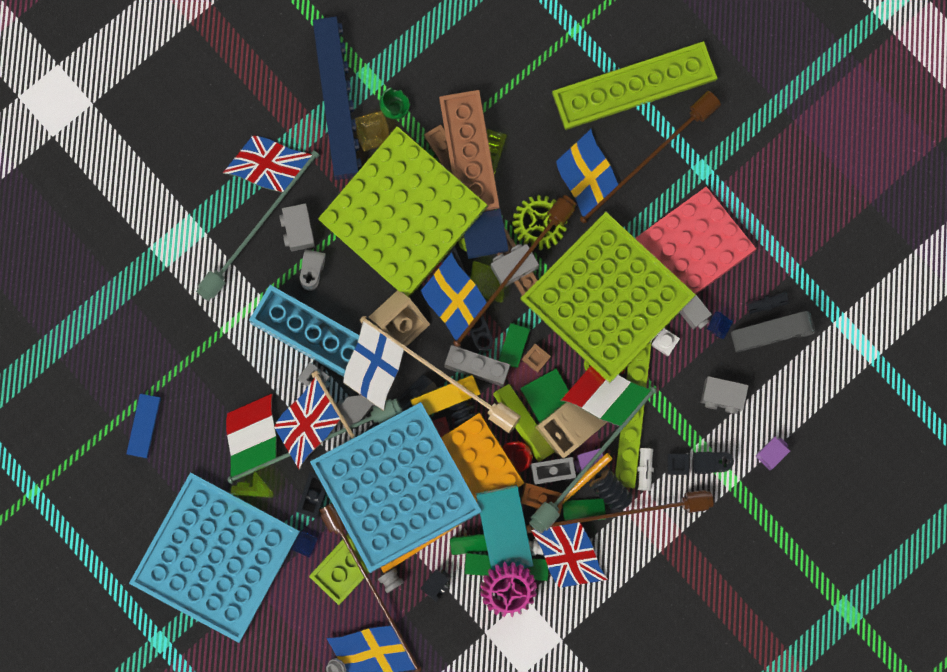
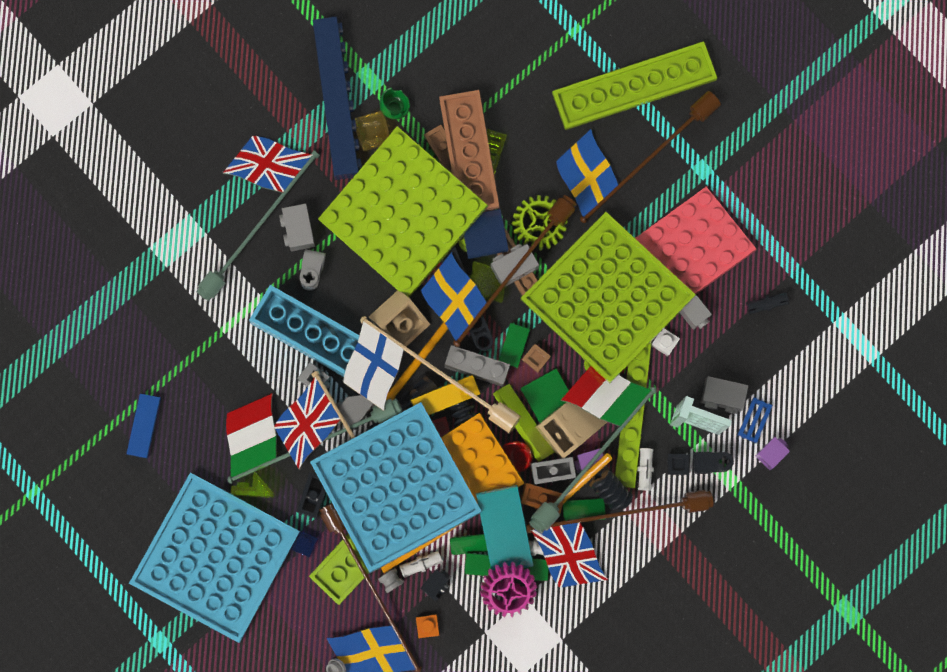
(416, 363): none -> light orange bar
(420, 564): none -> white pin
(427, 626): none -> orange plate
(699, 418): none -> light aqua fence
(719, 325): clear blue plate -> none
(761, 404): none -> blue tile
(773, 331): dark grey beam -> none

